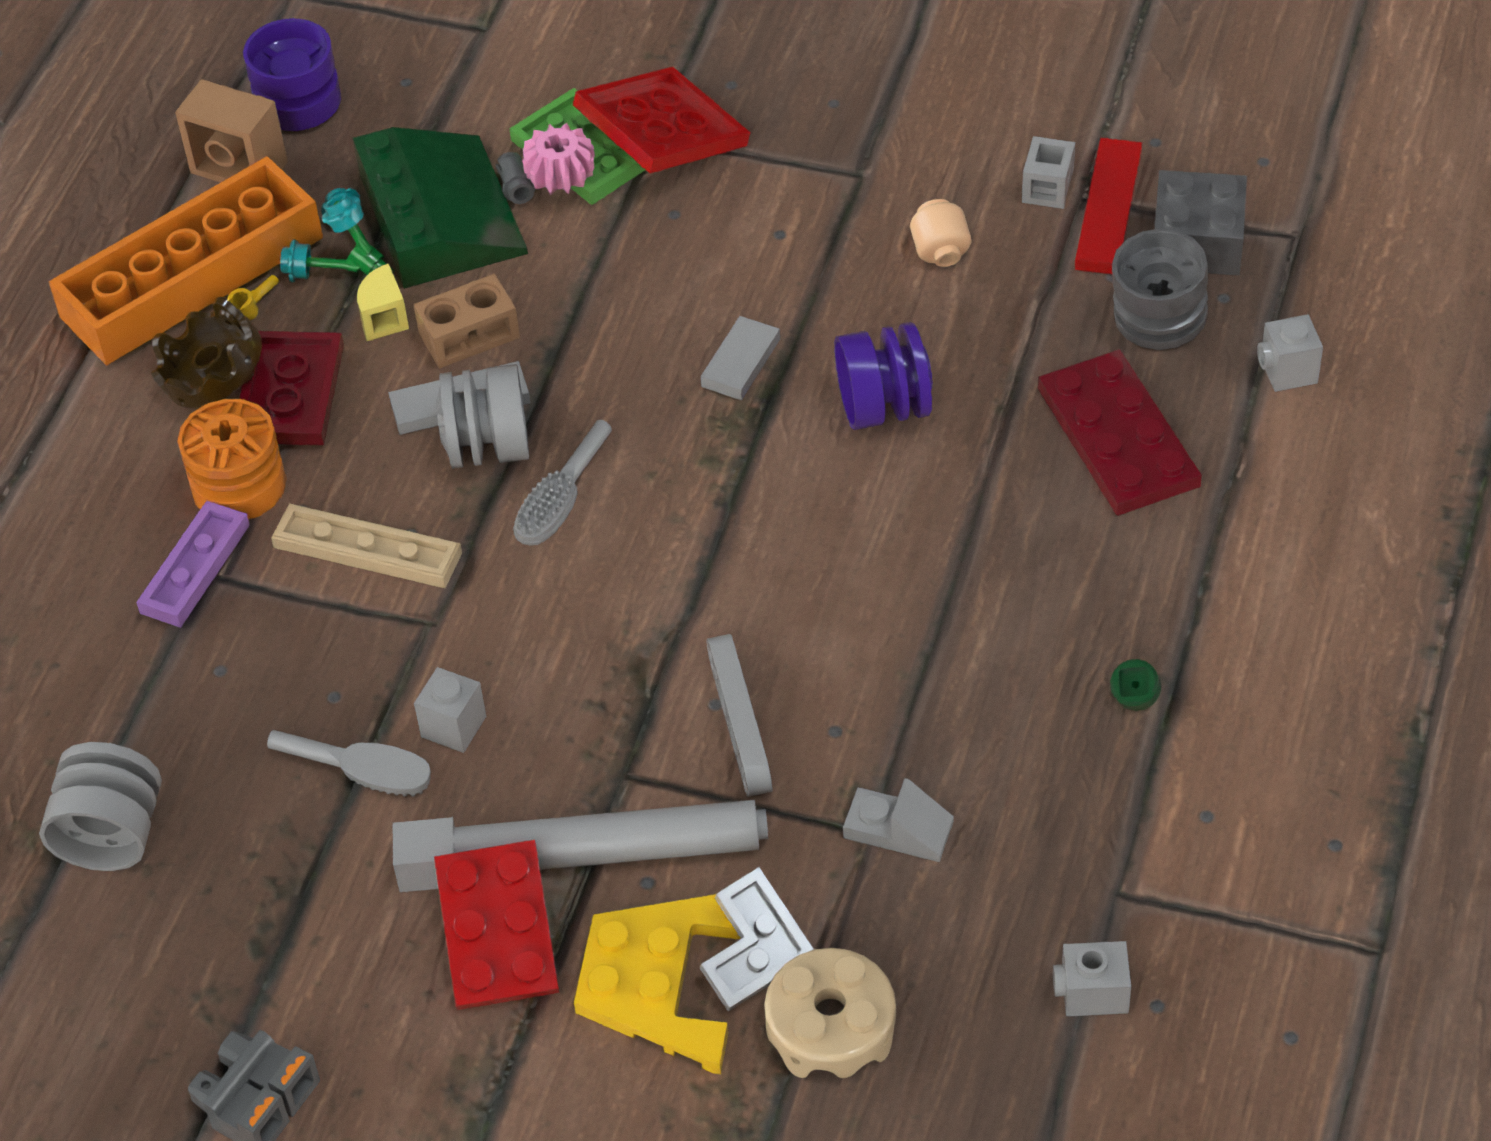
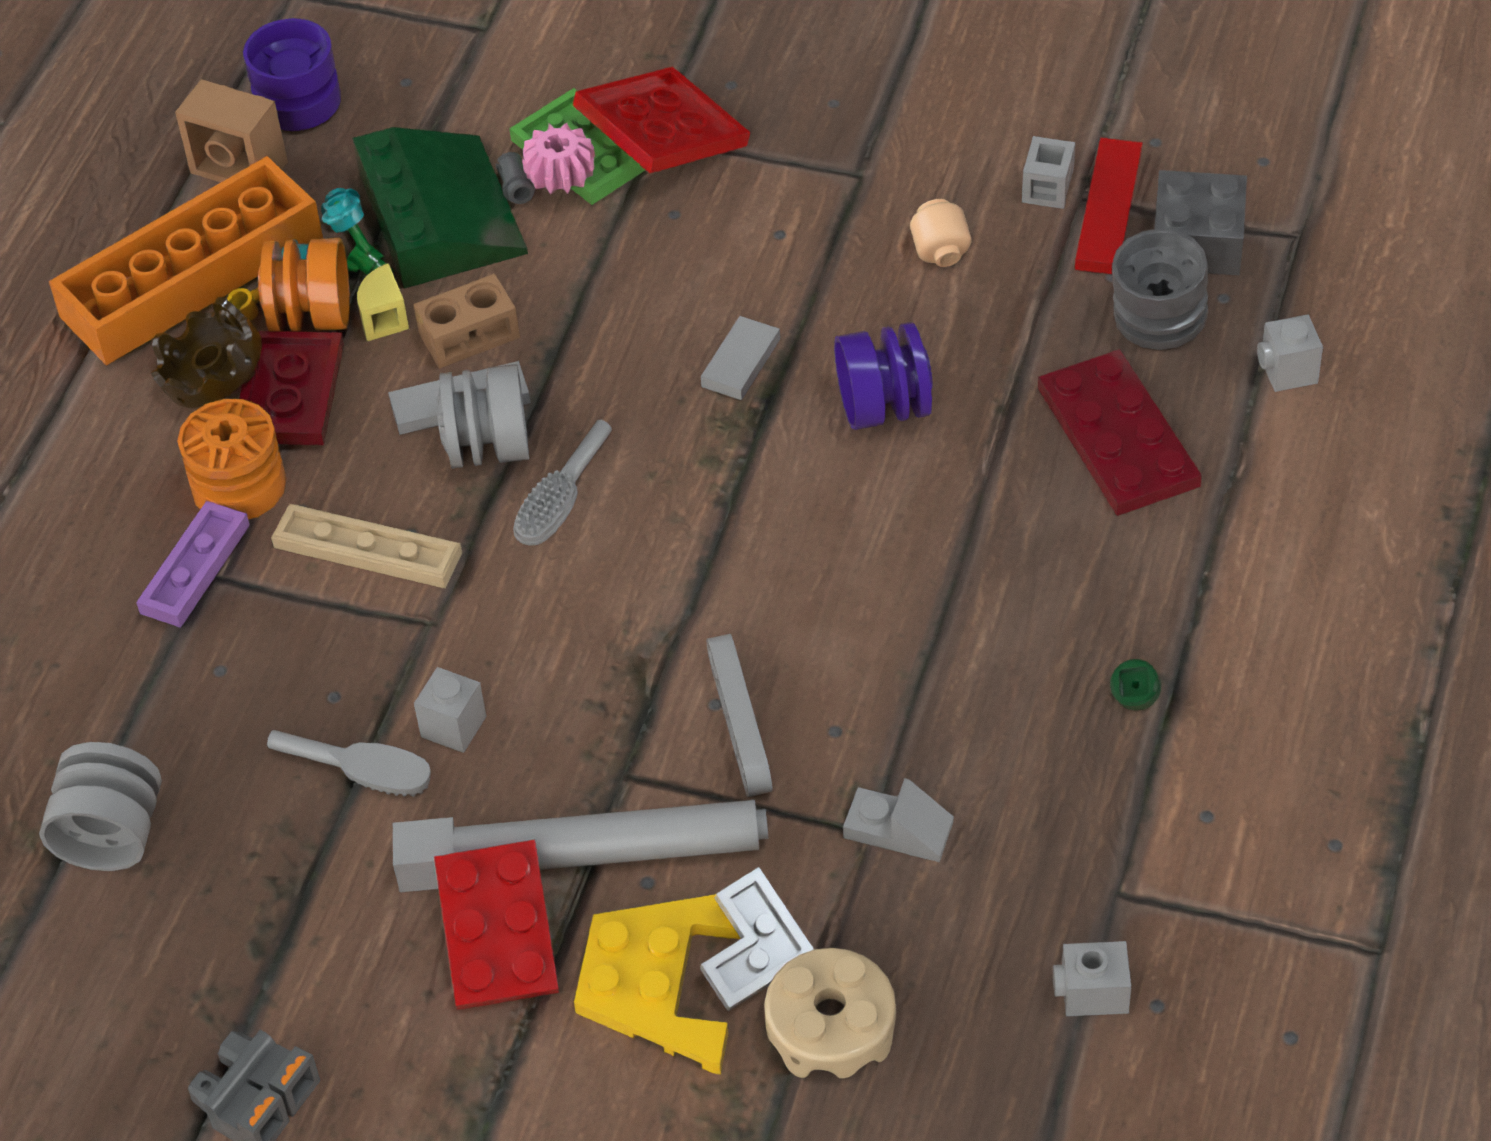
(298, 285): none -> orange wheel

